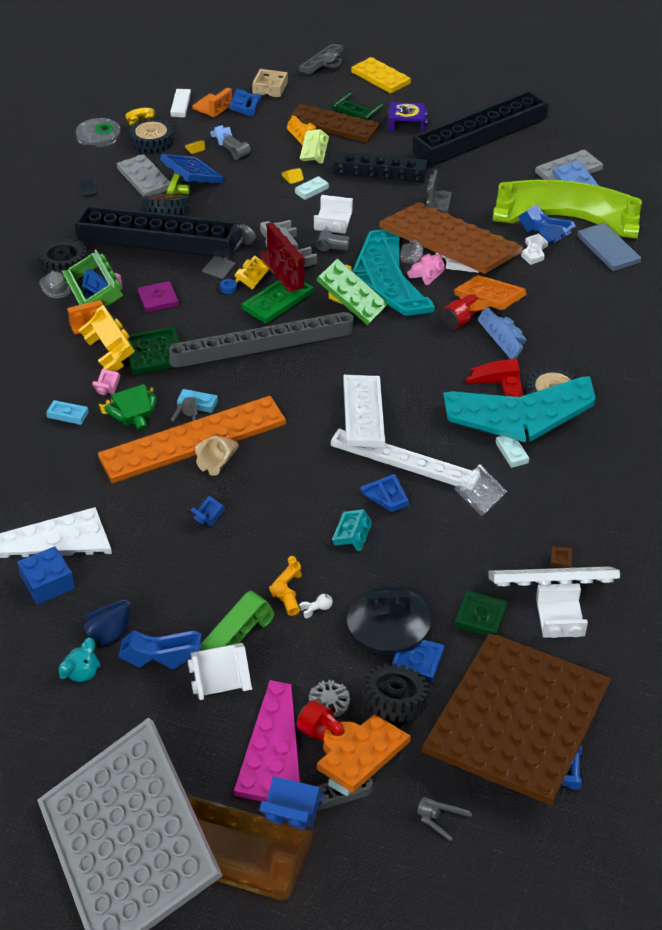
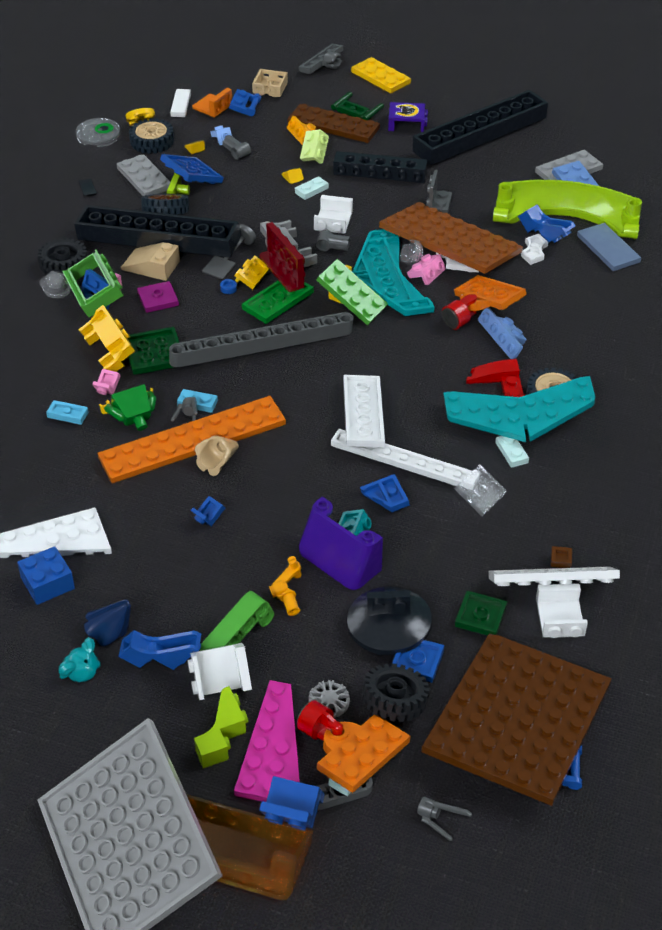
(82, 314): orange bracket -> none
(153, 260): none -> tan slope
(230, 722): none -> lime arch
(323, 602): white arm -> none
(337, 551): none -> dark purple windscreen

